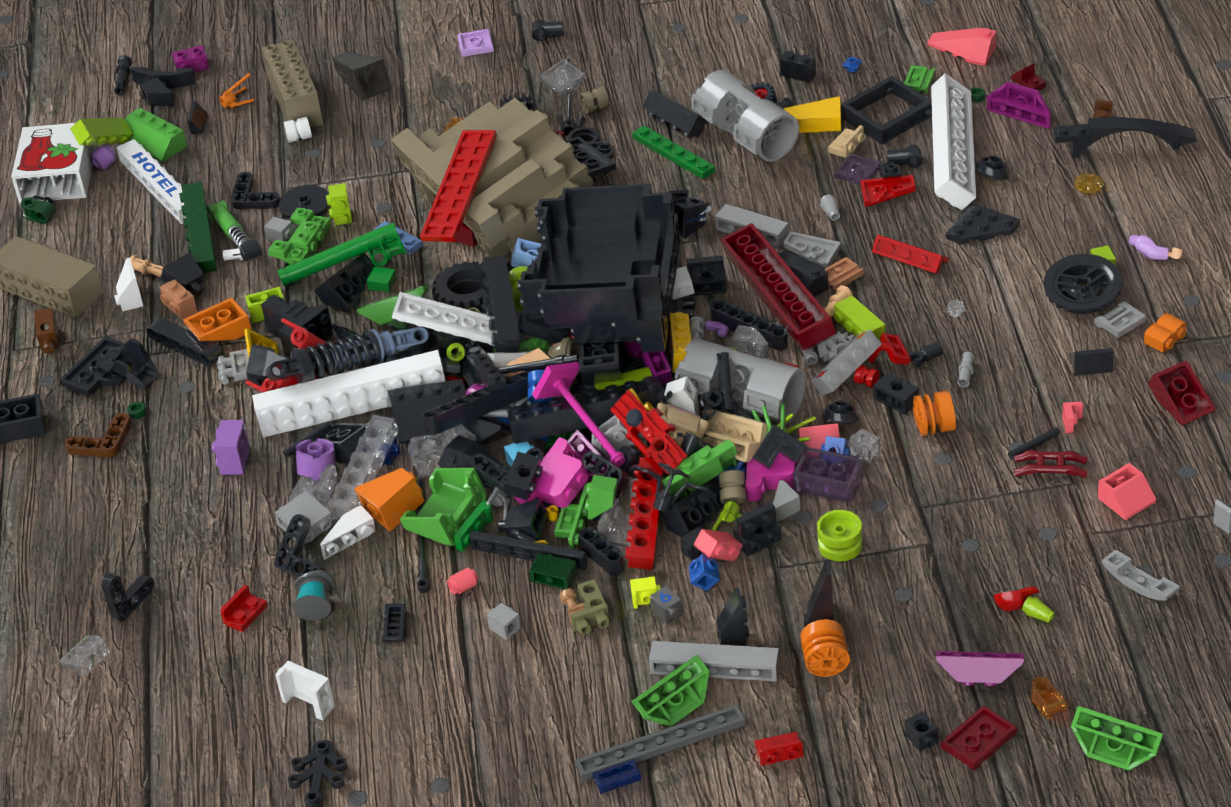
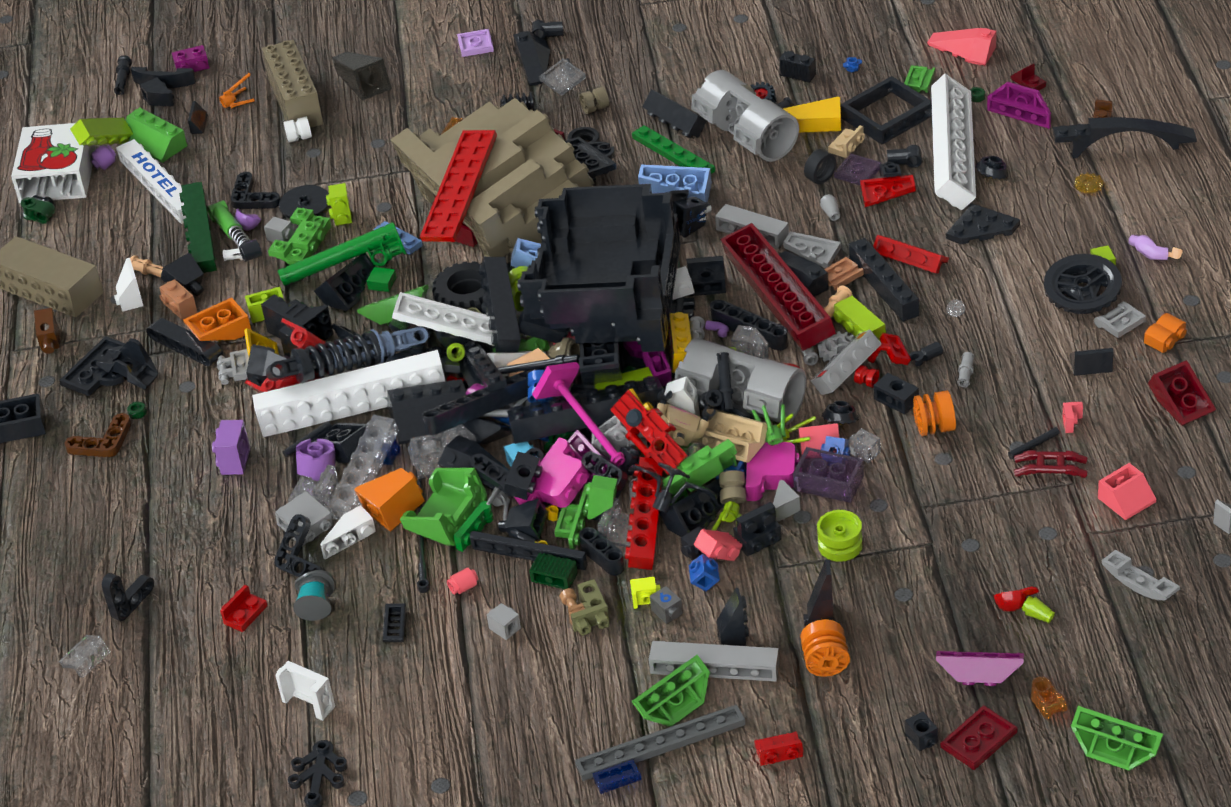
(247, 221): none -> medium lavender cap
(532, 54): none -> black wedge
(569, 124): black plant -> none
(677, 178): none -> light blue wedge
(692, 444): black piece -> none
(778, 442): black plate -> none
(813, 163): none -> black tyre
(884, 280): none -> black brick

